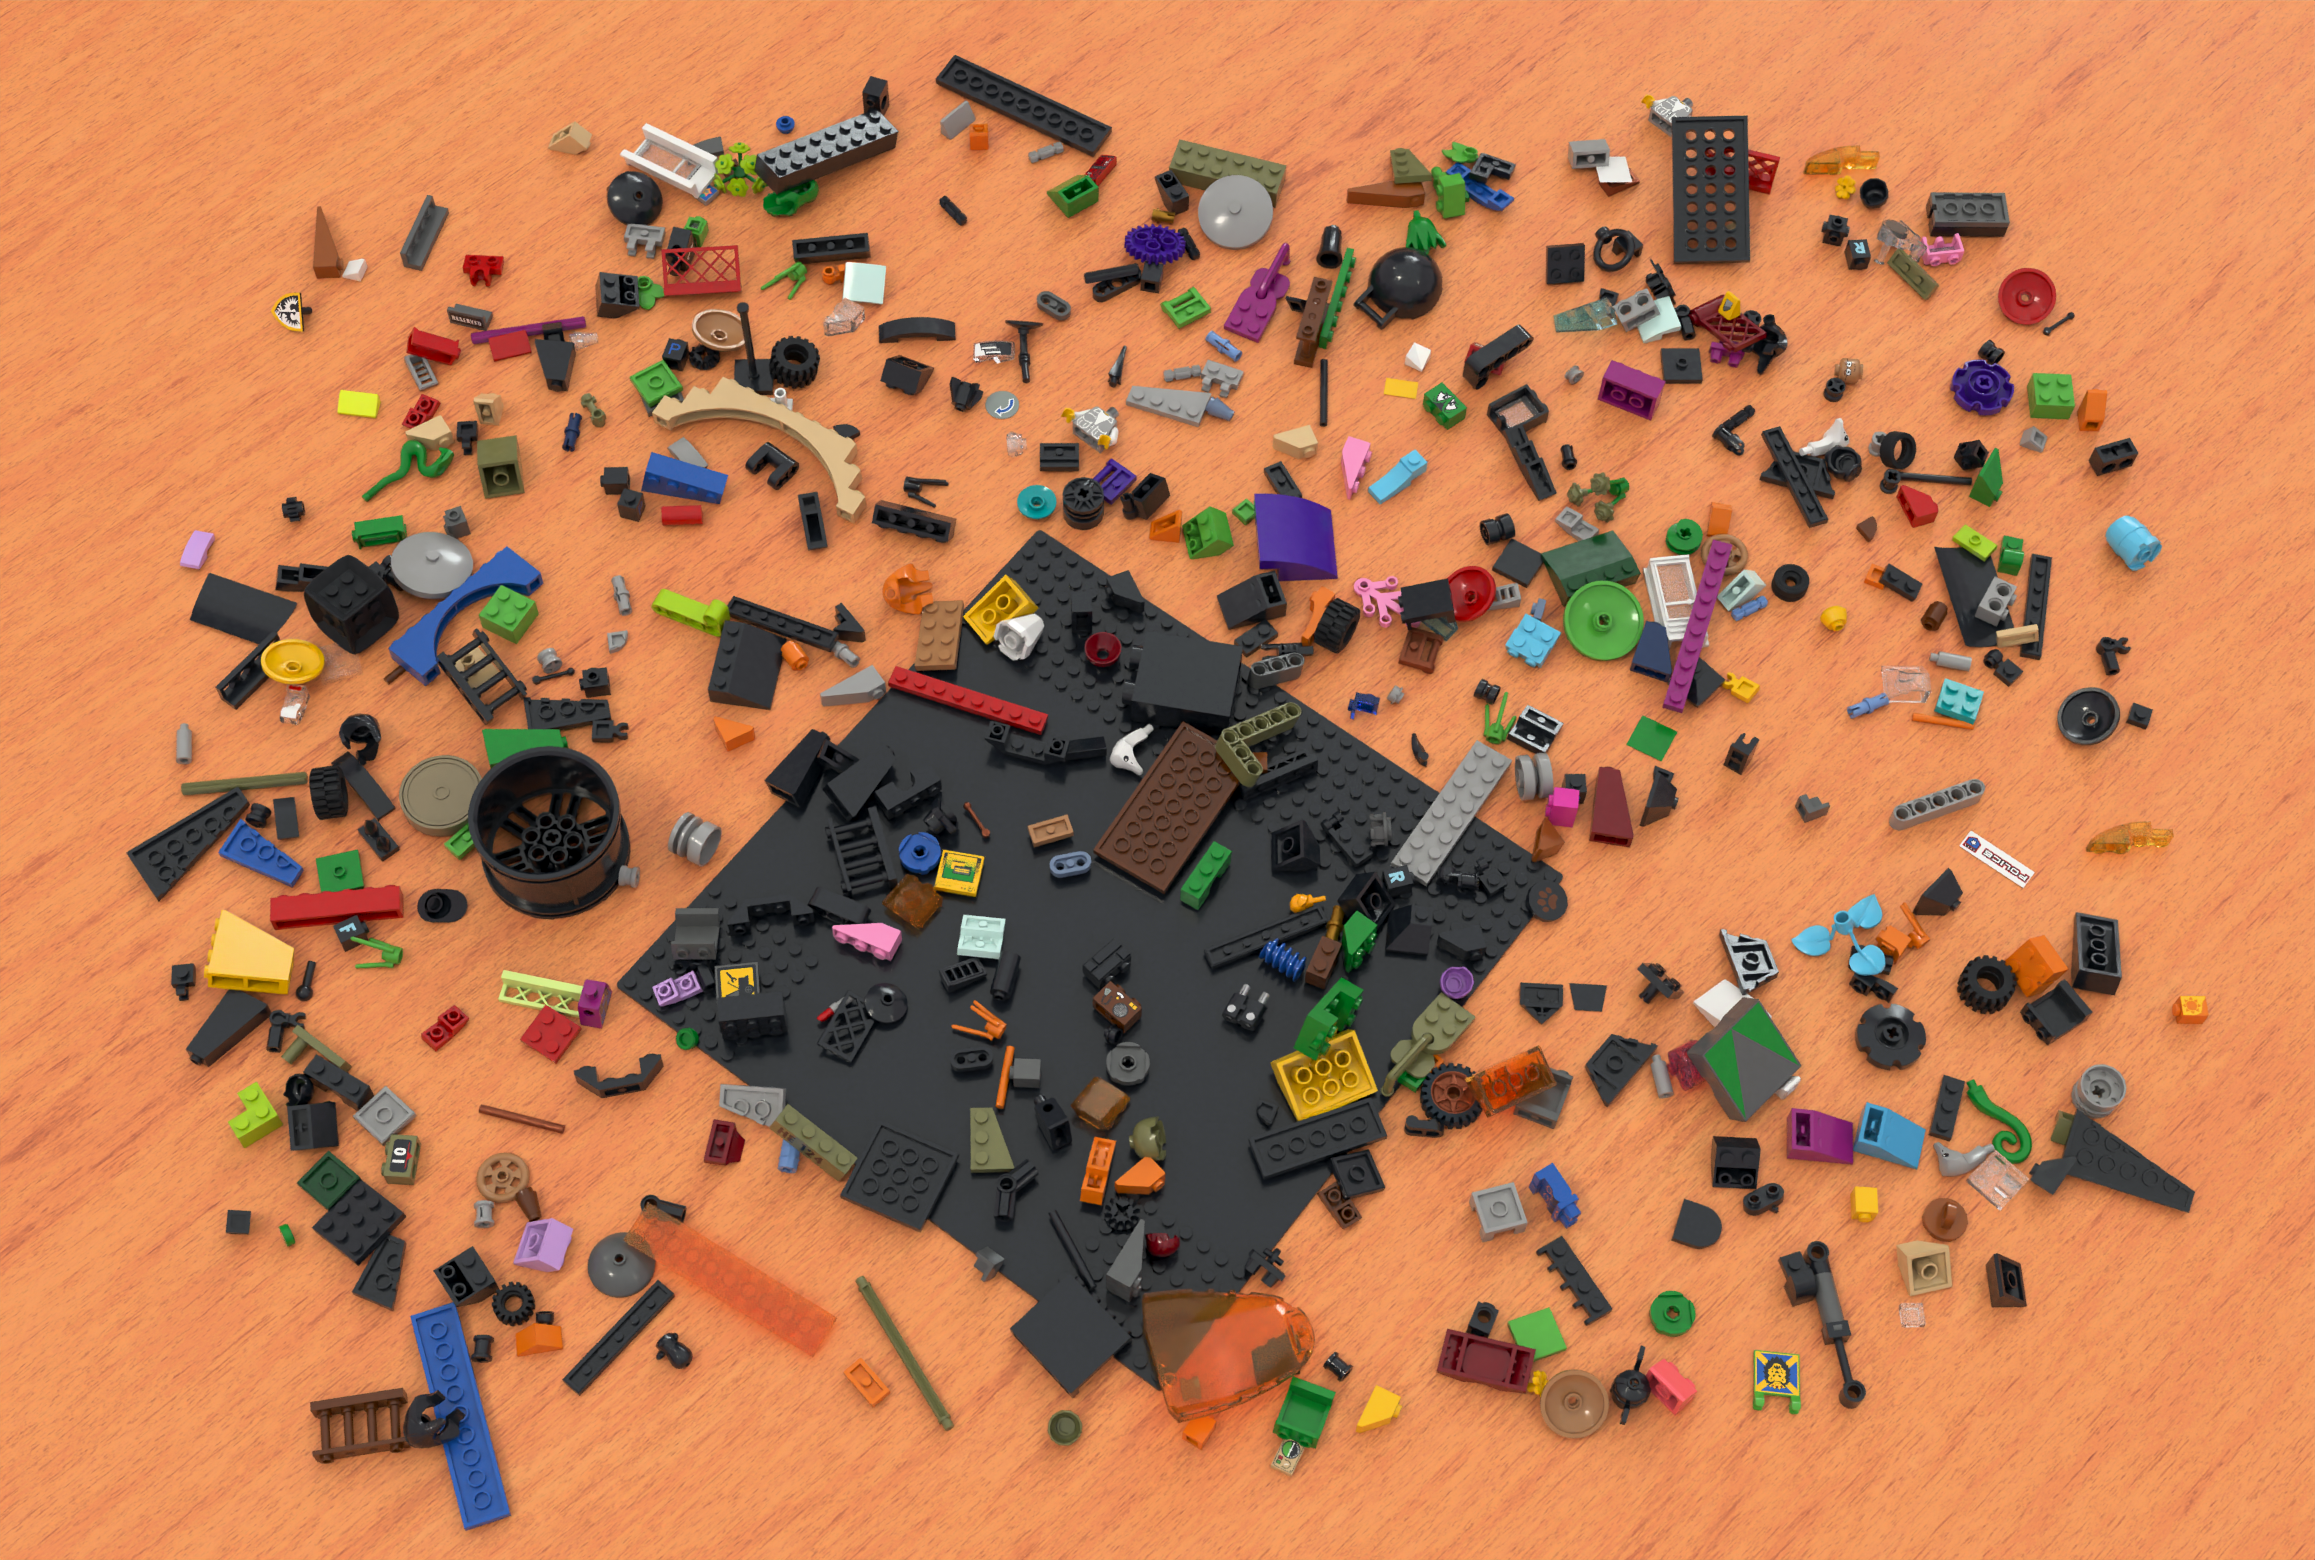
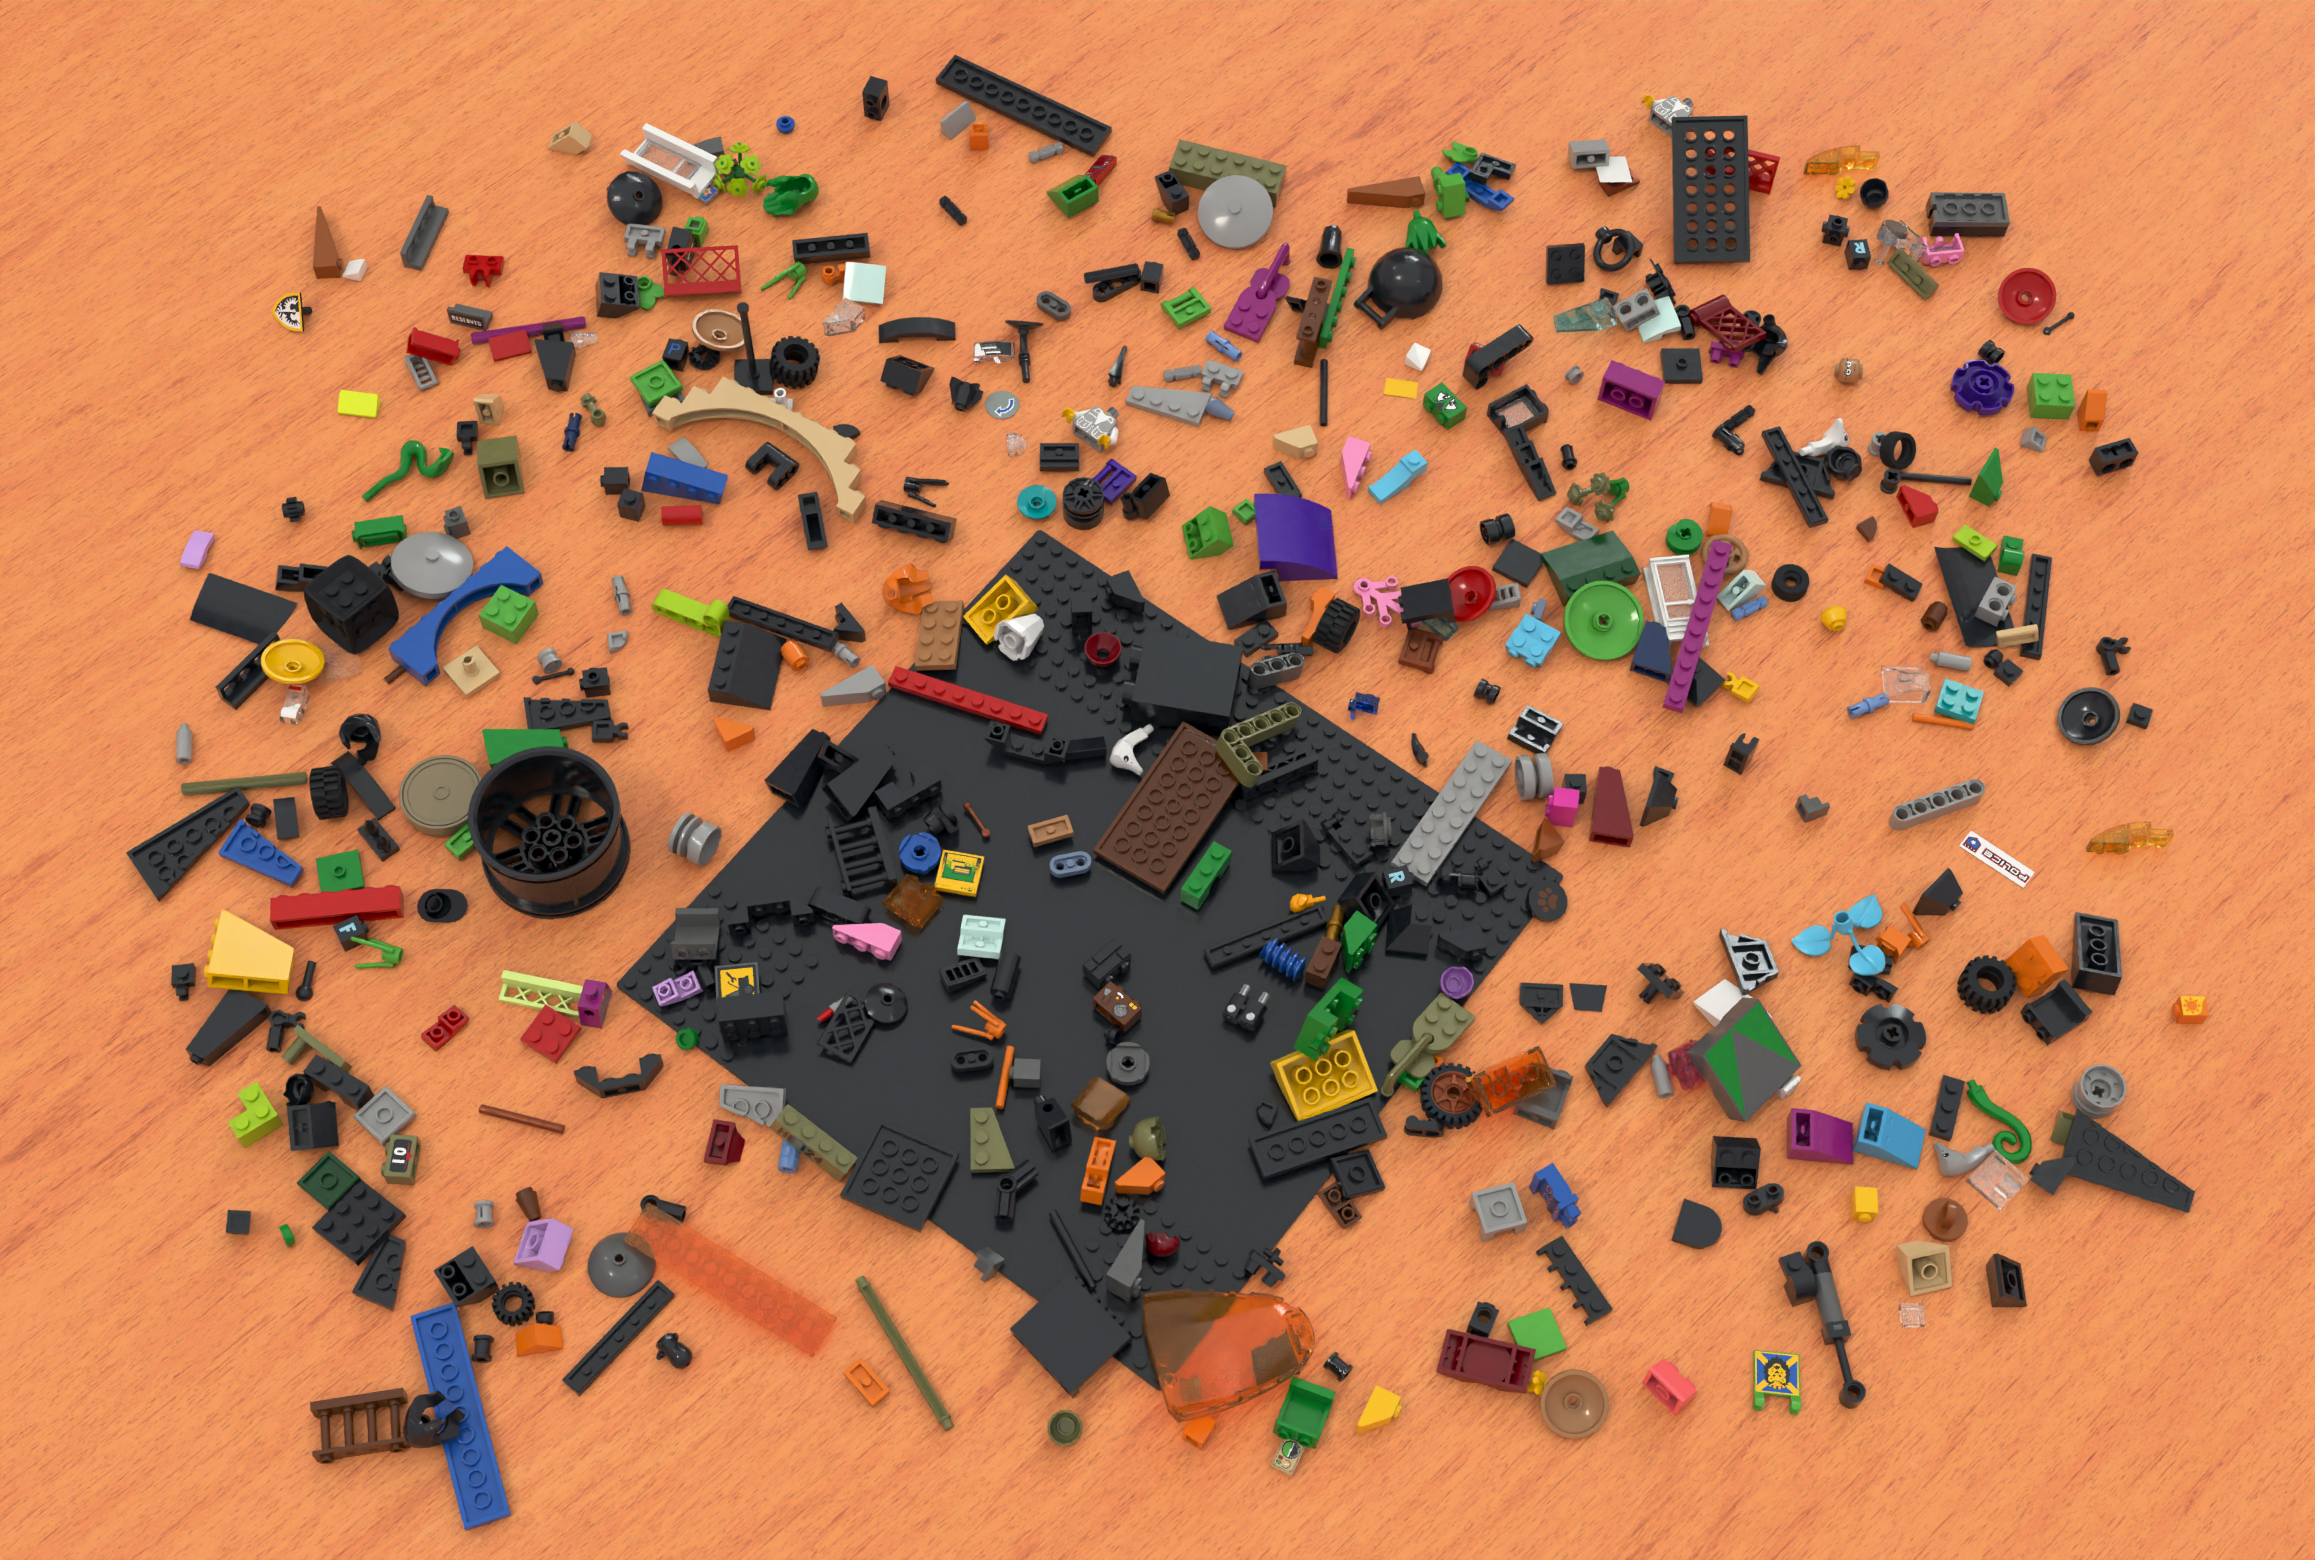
(422, 412): red slope -> none
(432, 434): tan slope -> none
(473, 695): black fence -> none
(486, 1170): medium nougat plate -> none
(629, 876): light grey wheel -> none
(826, 151): black brick -> none
(1154, 244): dark purple gear -> none
(1167, 528): orange slope -> none
(1395, 695): light grey plate -> none
(1407, 167): olive wing -> none
(1495, 733): bright green plant -> none
(1625, 1394): black helmet -> none
(1651, 738): green sticker -> none
(1663, 1323): green plate -> none
(1730, 306): yellow slope -> none
(1834, 389): black wheel -> none
(1971, 455): black brick -> none
(2132, 542): medium azure piece -> none

